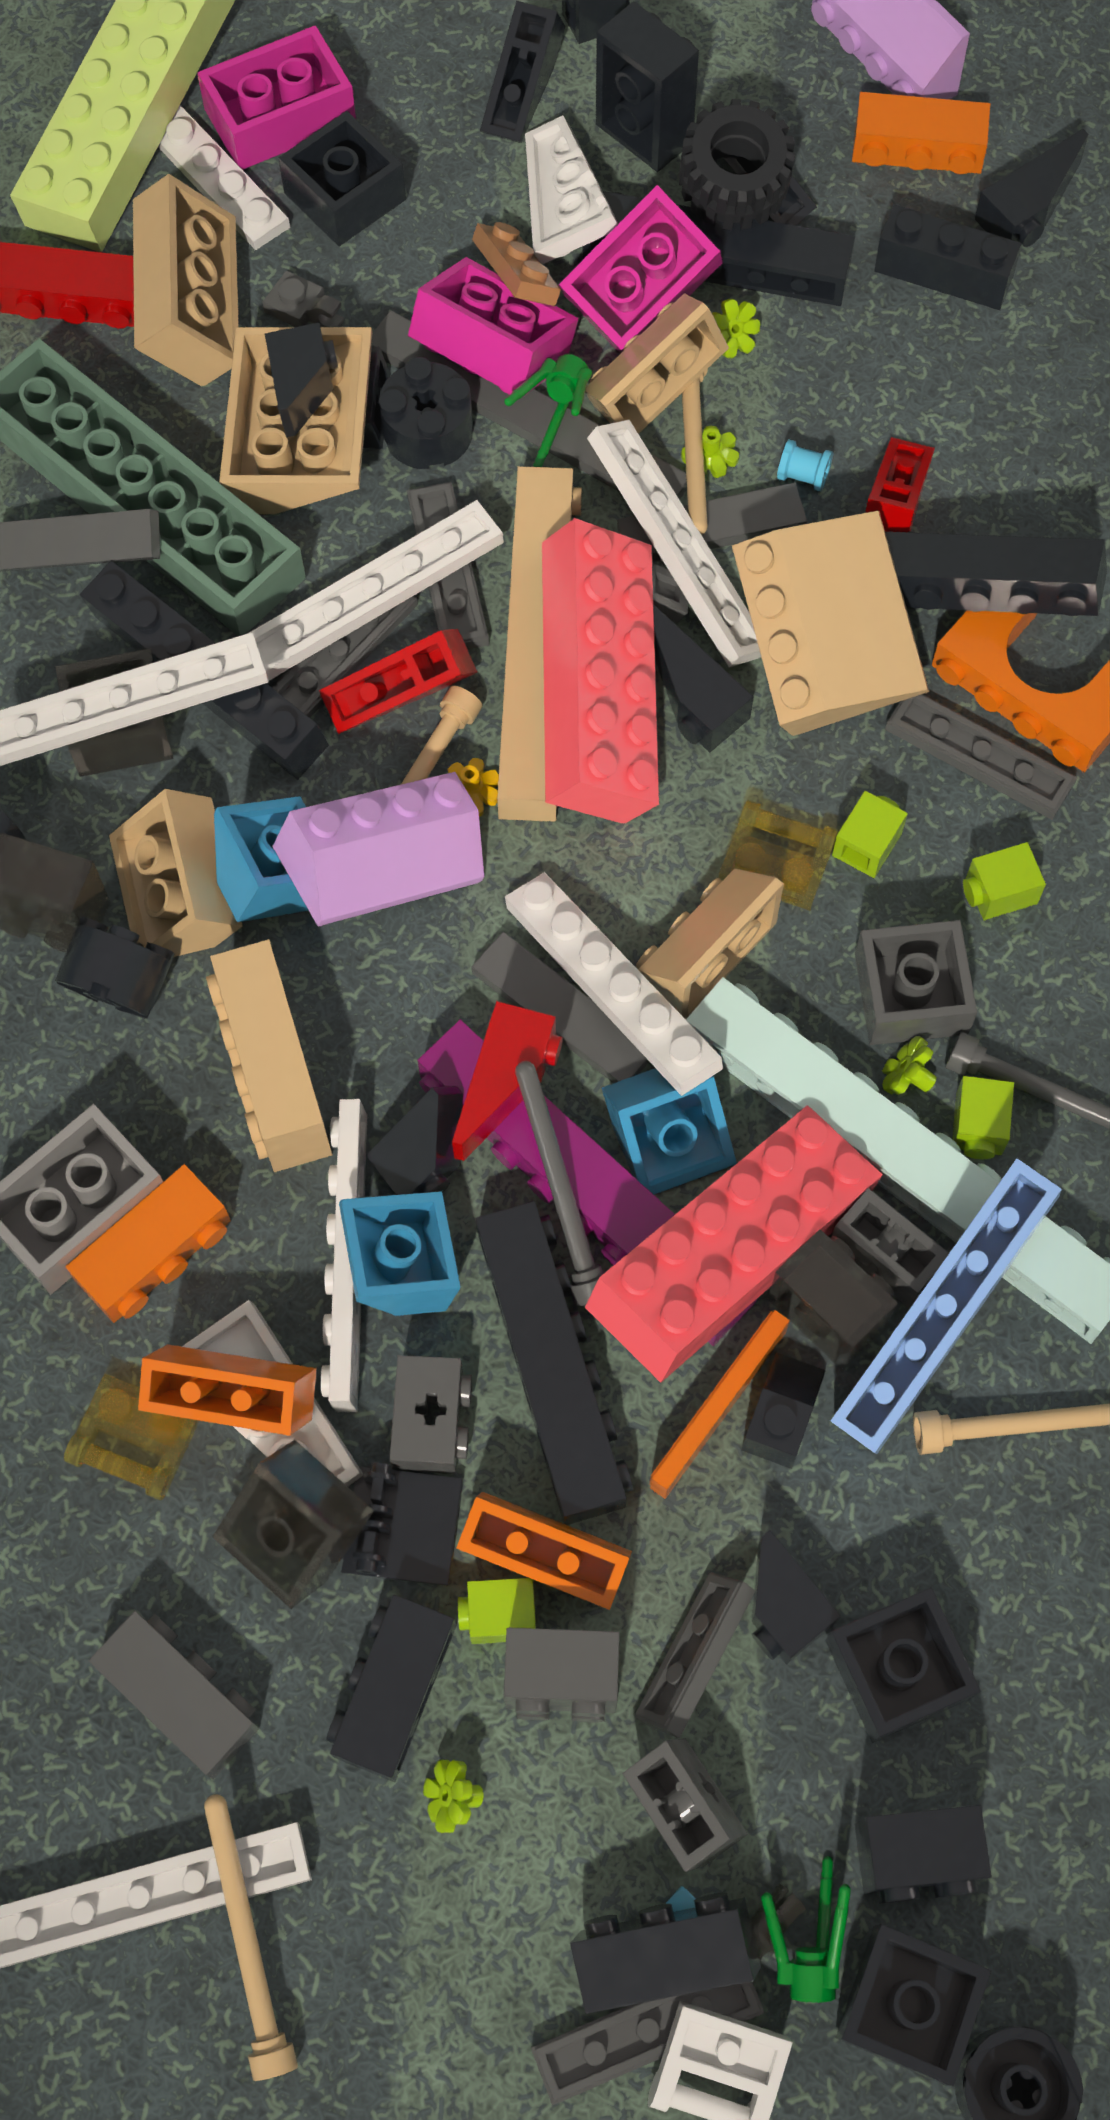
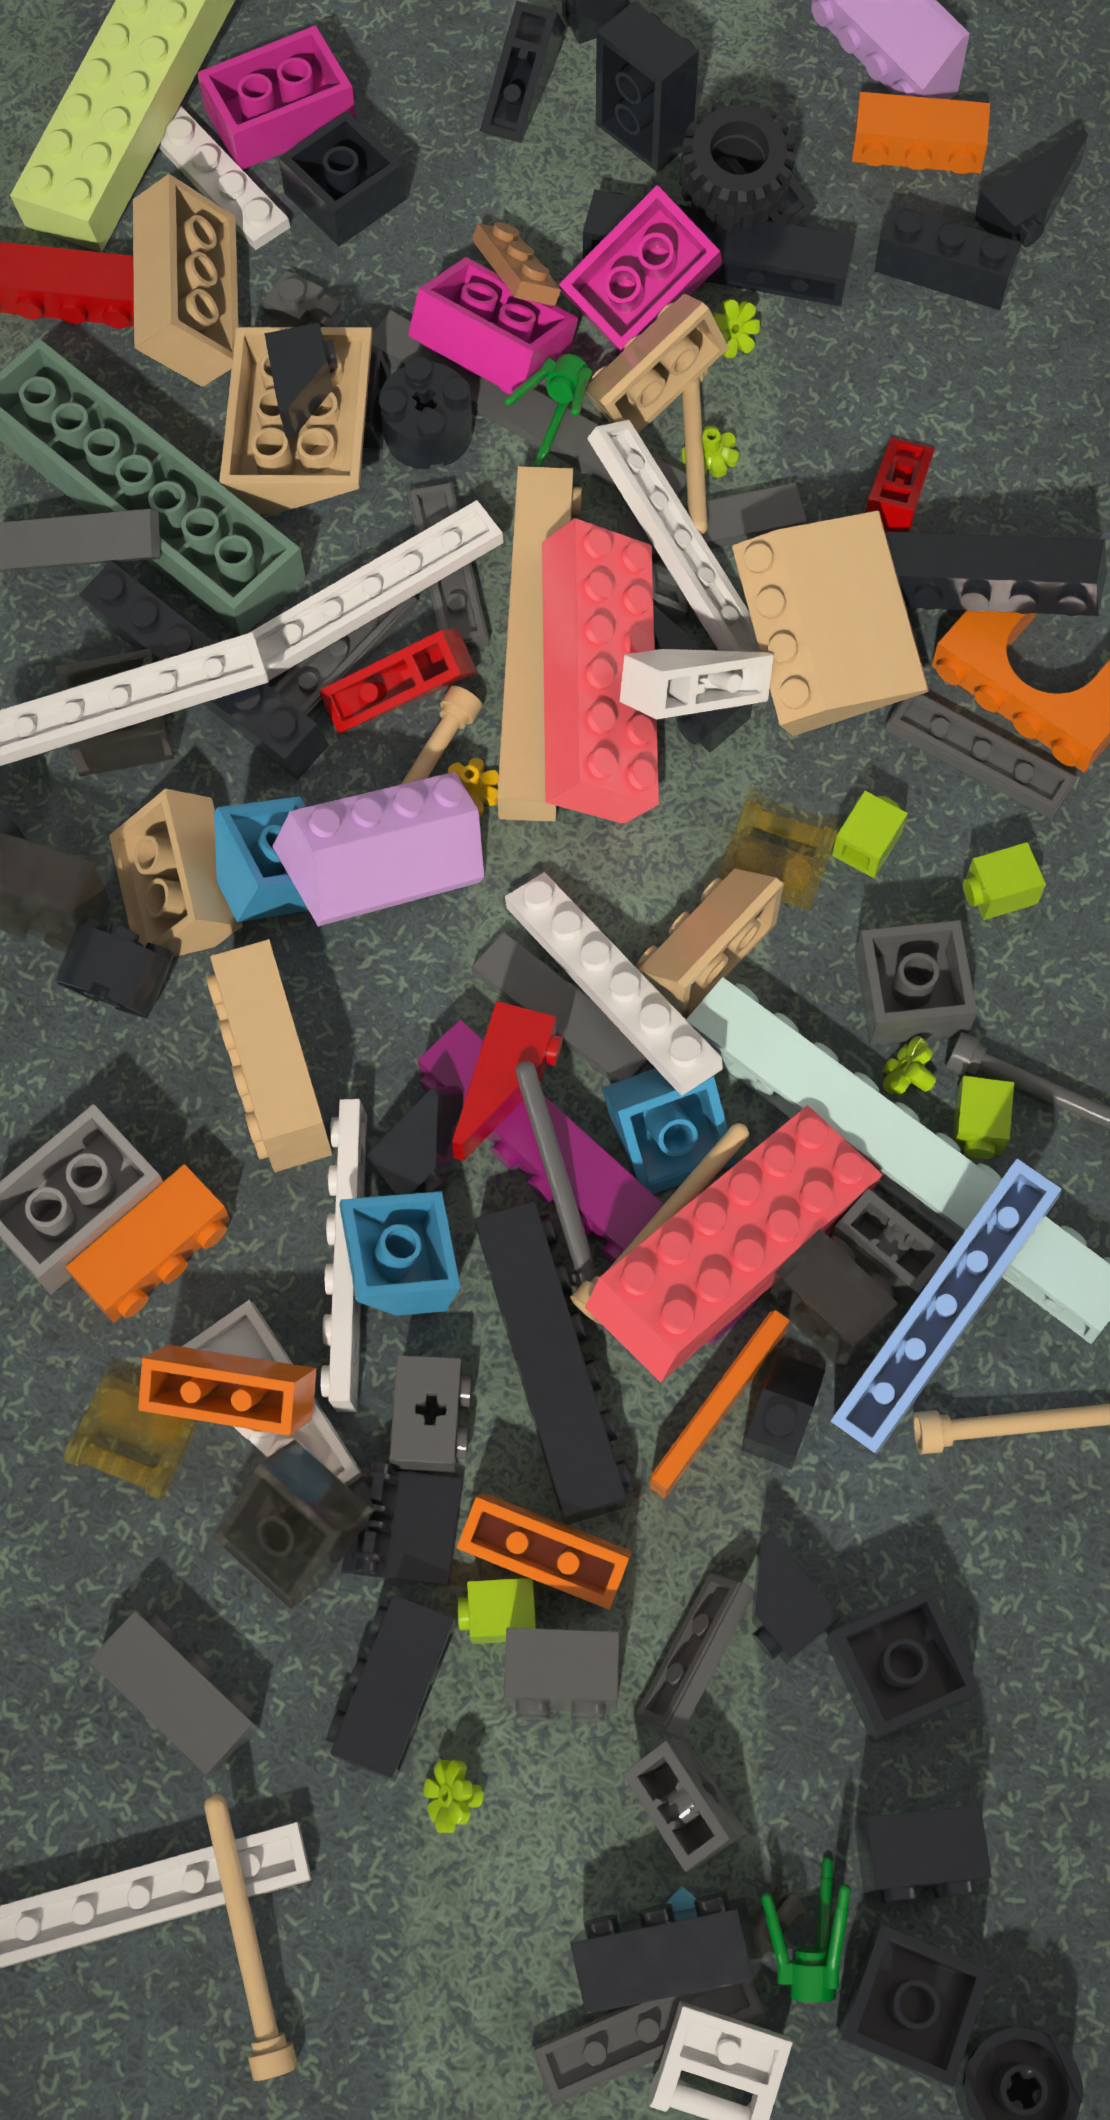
(563, 193): white wing -> none
(687, 1191): none -> tan piece
(694, 681): none -> white slope
(804, 465): medium azure bush -> none

